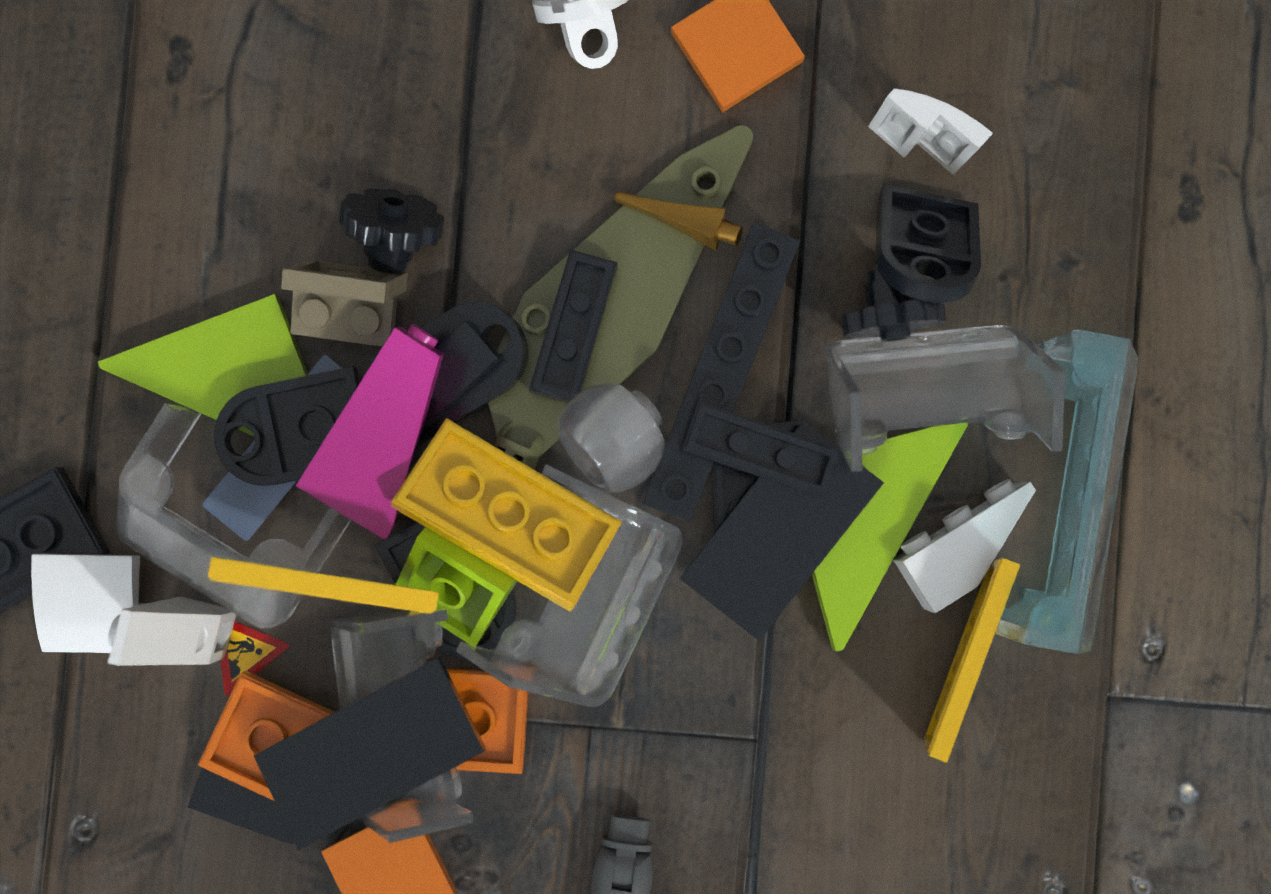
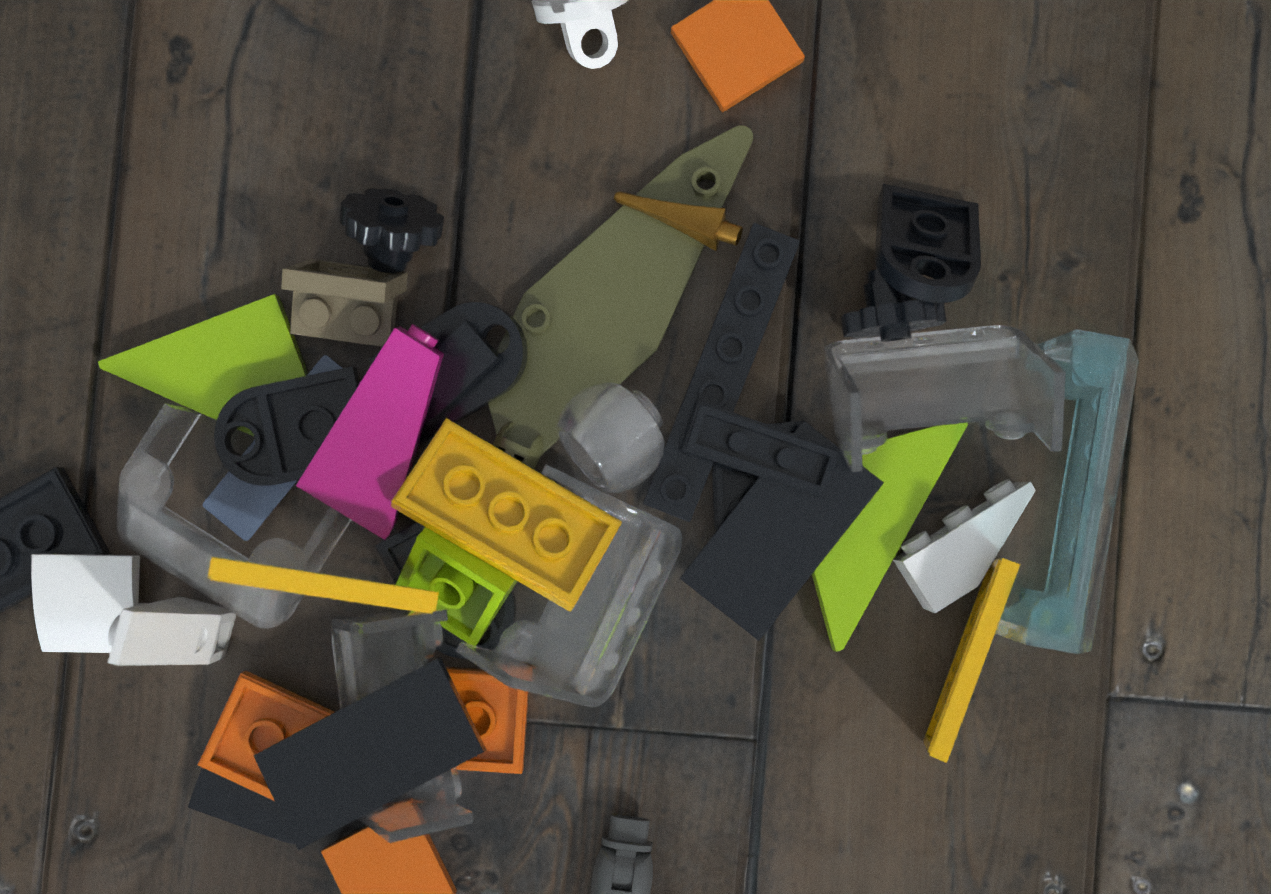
(248, 652): sticker -> none
(573, 326): black tile -> none
(935, 126): white slope -> none

